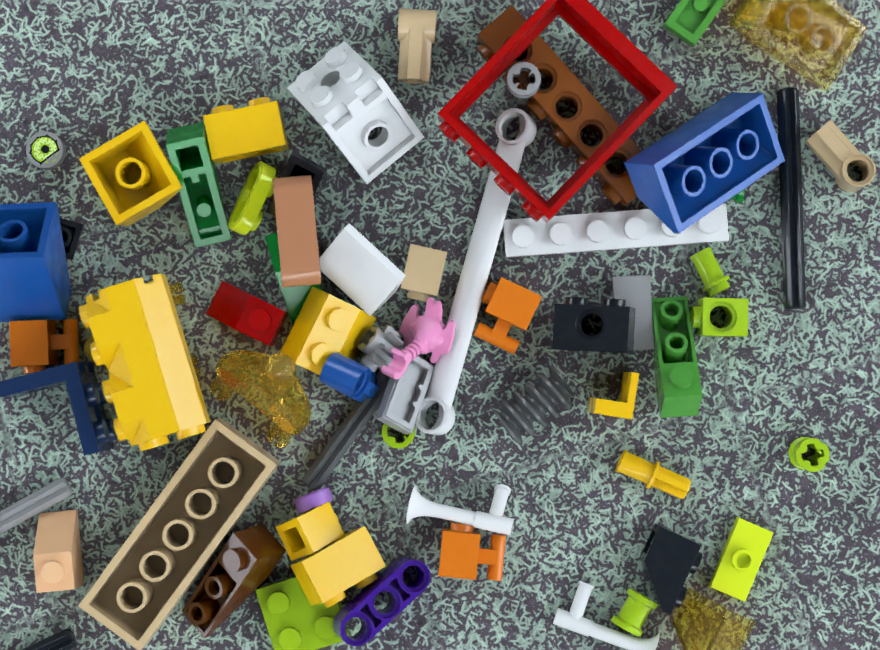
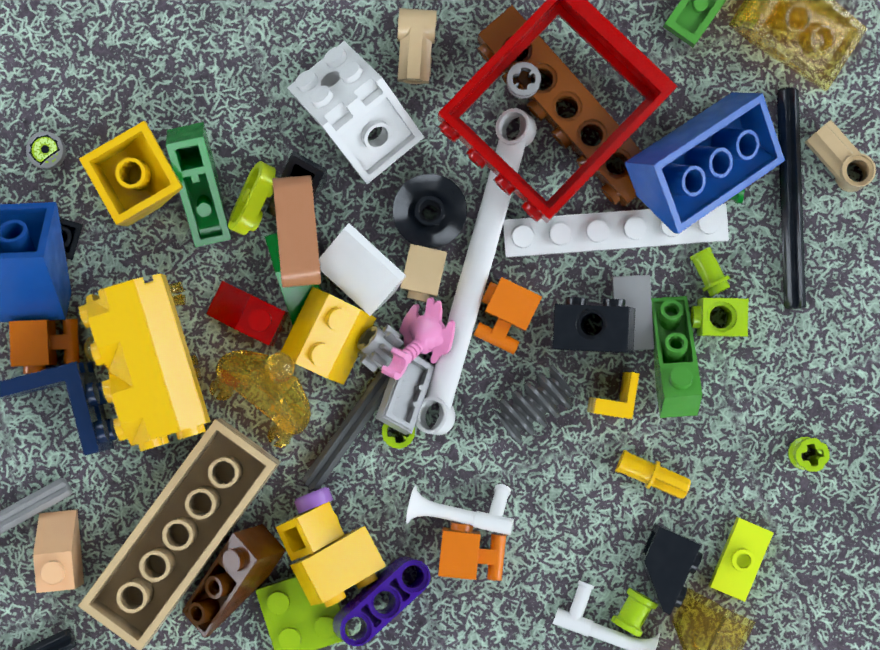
(245, 130): yellow brick -> none
(349, 377): blue piece -> none
(429, 191): none -> black dish

